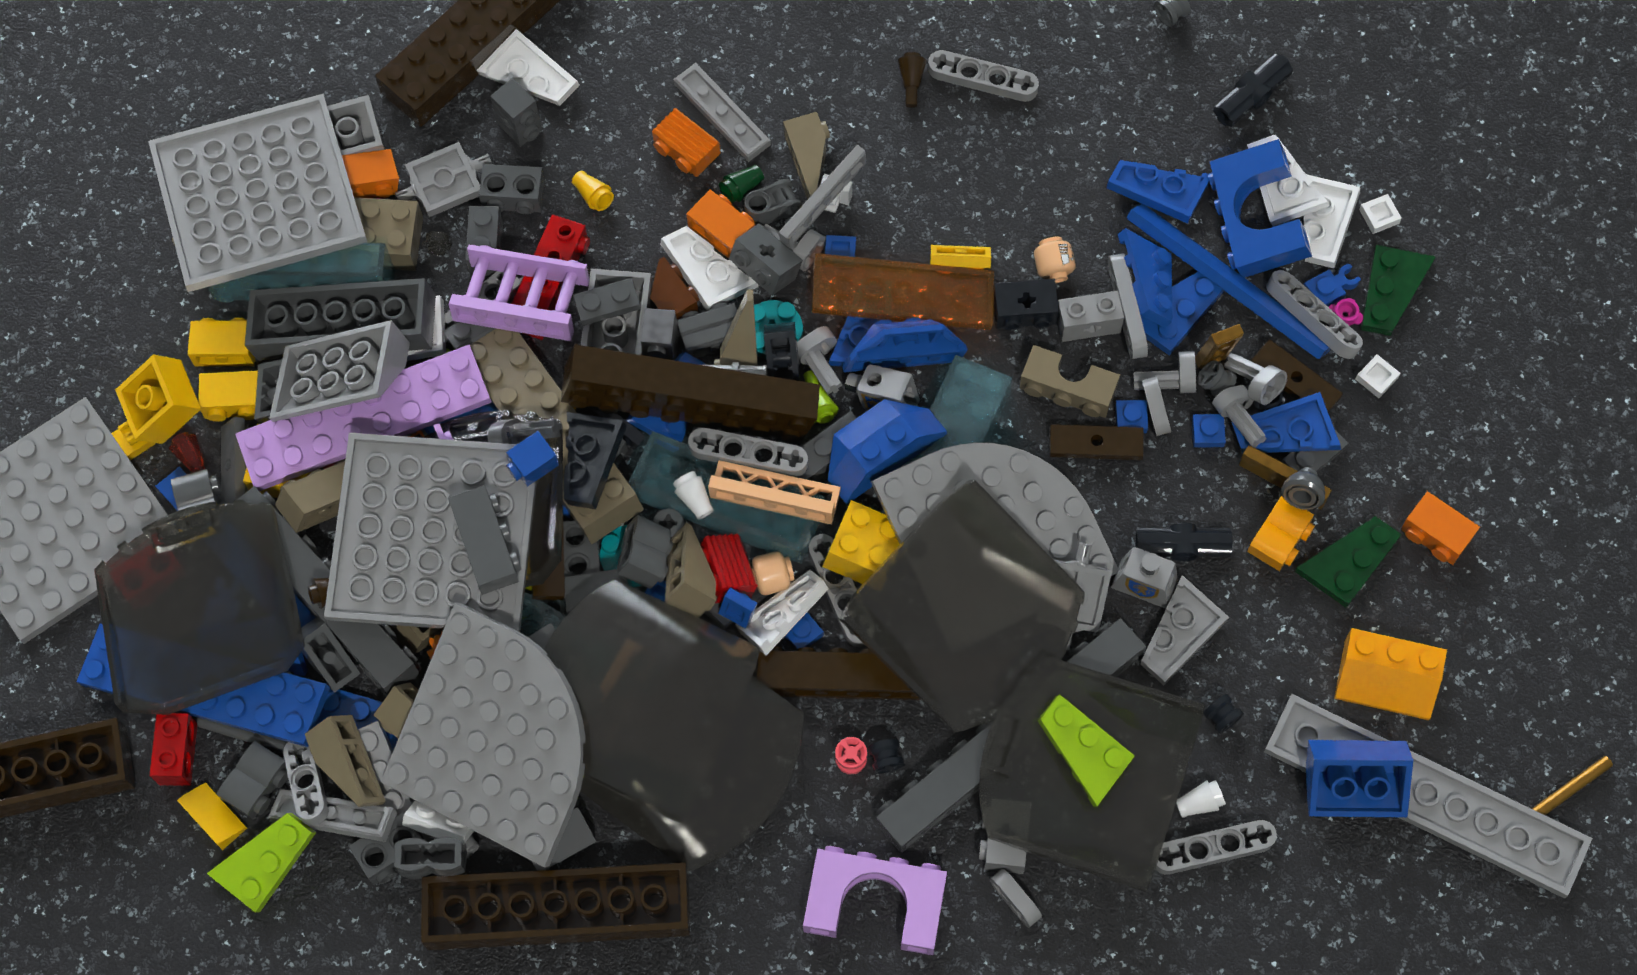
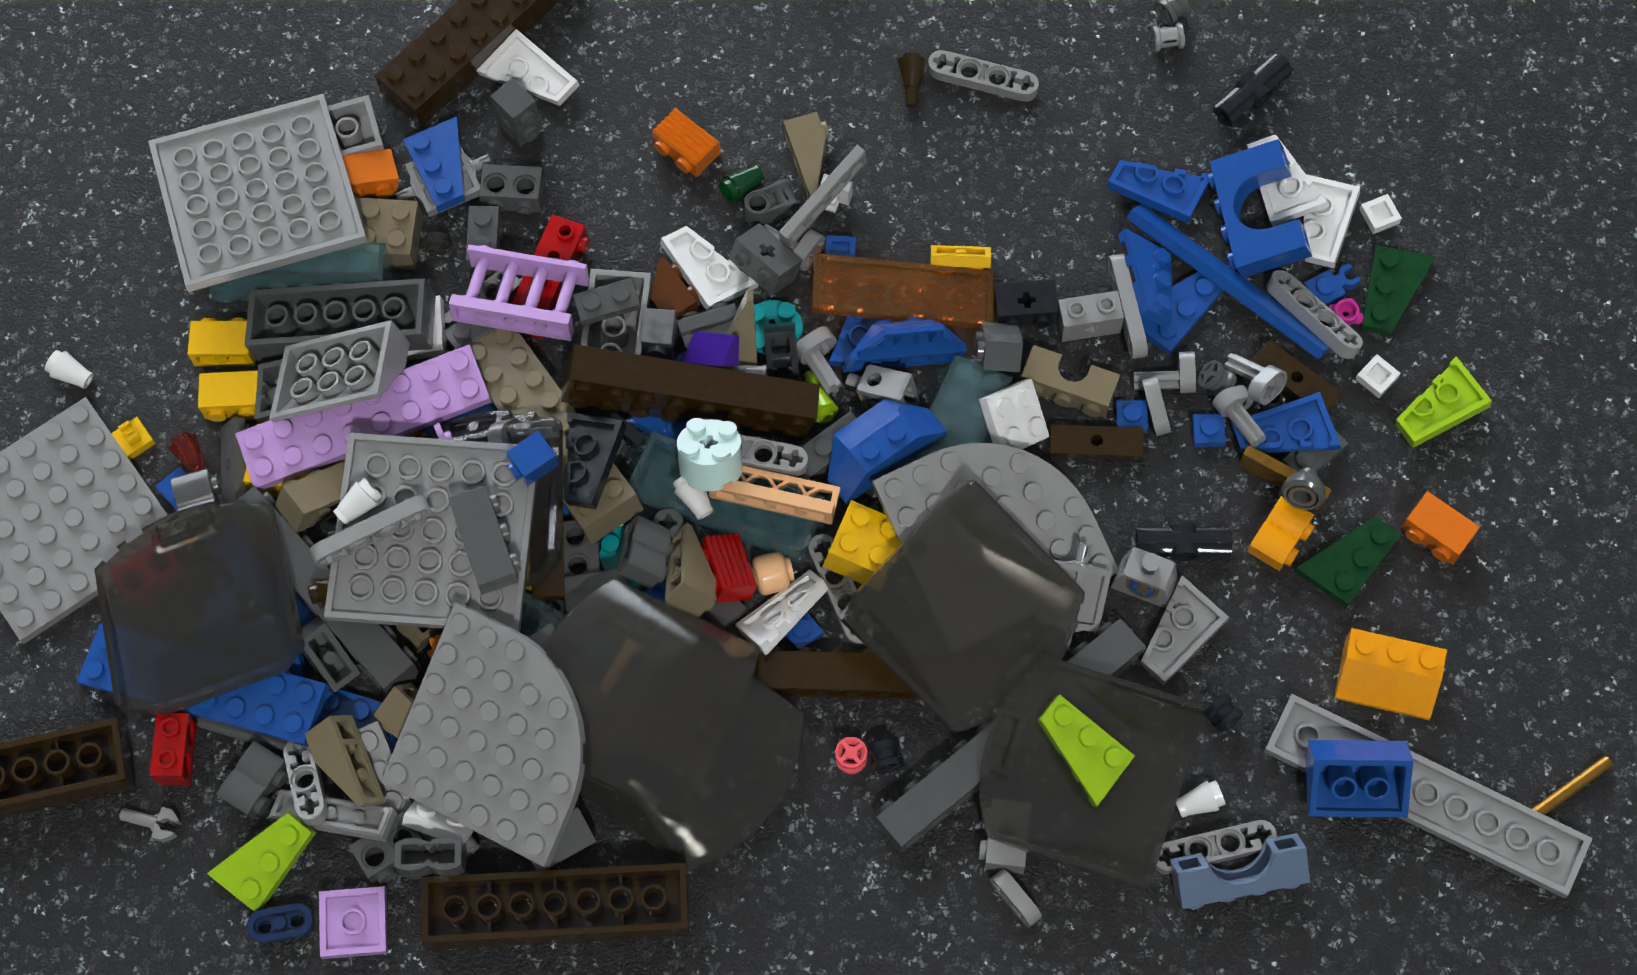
(67, 369): none -> white cone
(152, 822): none -> light grey bar
(158, 399): yellow brick -> none
(212, 815): yellow slope -> none
(281, 923): none -> dark blue plate
(353, 922): none -> lavender plate
(358, 500): none -> white cone
(369, 531): none -> light grey beam
(438, 162): none -> blue wing
(594, 192): yellow cone -> none
(709, 454): none -> light aqua brick
(713, 349): none -> dark purple slope
(718, 221): orange brick -> none
(722, 112): light grey tile -> none
(738, 608): blue plate -> none
(839, 872): lavender arch -> none
(999, 346): none -> dark grey brick
(1014, 415): none -> white plate
(1054, 259): light nougat head -> none
(1167, 37): none -> light grey bush
(1219, 345): pearl gold tile -> none
(1278, 866): none -> sand blue arch
(1443, 405): none -> lime wing

